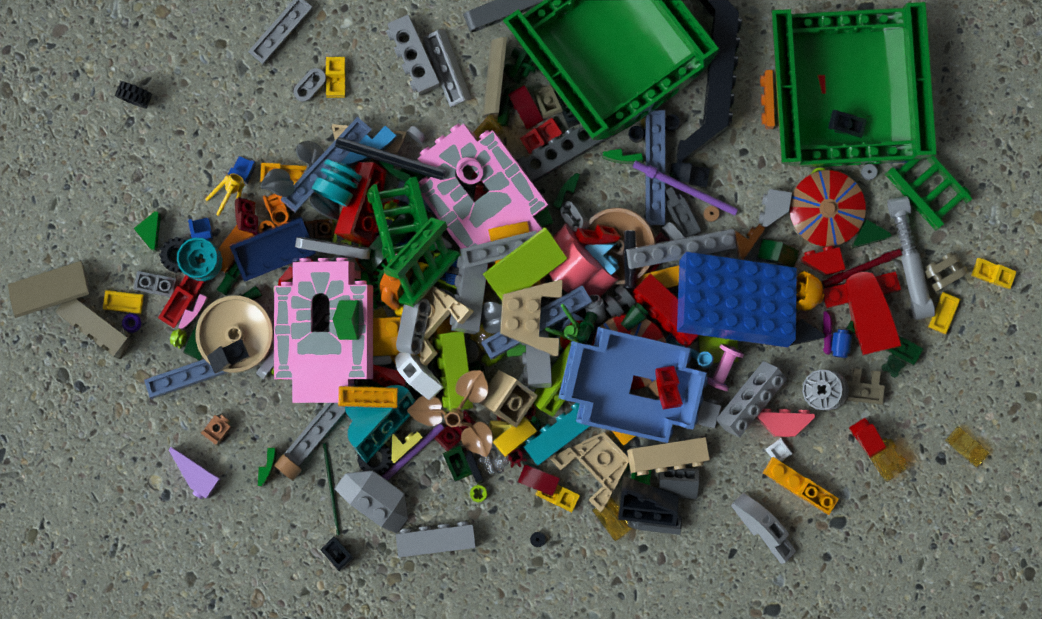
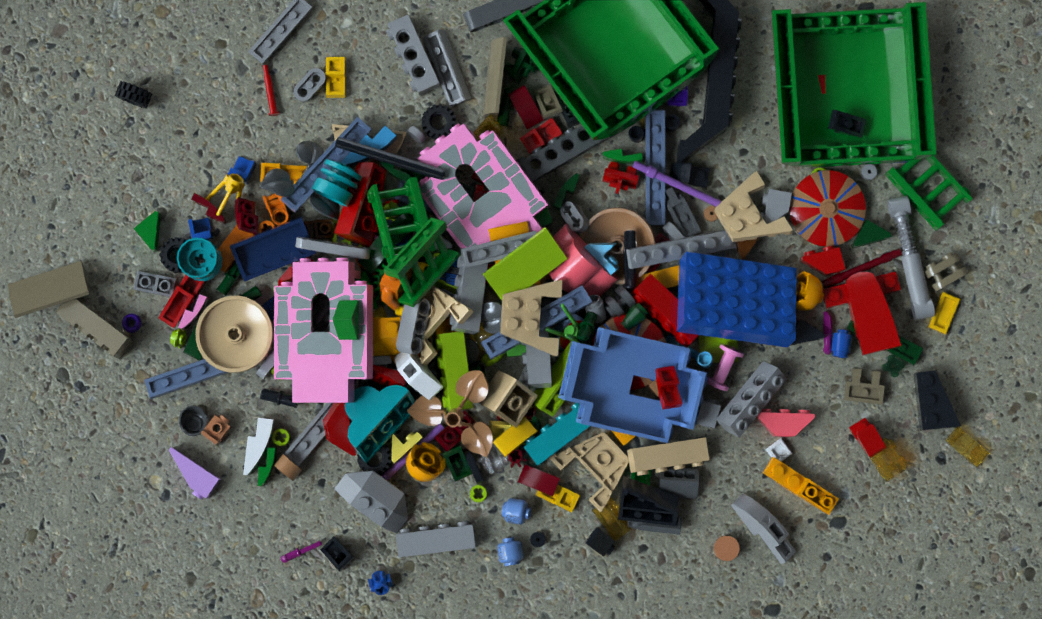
(123, 302): yellow tile -> none
(193, 420): none -> dark grey hair
(211, 211): none -> dark red slope
(228, 356): black slope -> none
(258, 445): none -> white slope
(268, 306): none -> clear blue tile
(270, 92): none -> red piece
(277, 397): none -> black axle
(279, 443): none -> lime bush
(297, 553): none -> magenta piece
(331, 489): dark green piece -> none
(336, 428): none -> red slope
(367, 397): light orange plate -> none
(380, 582): none -> blue gear
(425, 462): none -> light orange cylinder
(431, 113): none -> black tyre
(471, 161): bright pink piece -> none
(510, 552): none -> medium blue head
(516, 511): none -> medium blue head
(600, 542): none -> black slope
(601, 235): red slope -> none
(620, 179): none -> red hips
(679, 99): none -> dark purple plate
(726, 548): none -> nougat piece
(742, 217): none -> tan wing
(767, 99): orange tile -> none
(778, 253): dark green slope -> none
(835, 385): light grey wheel -> none
(933, 403): none -> black wedge
(993, 273): yellow slope -> none

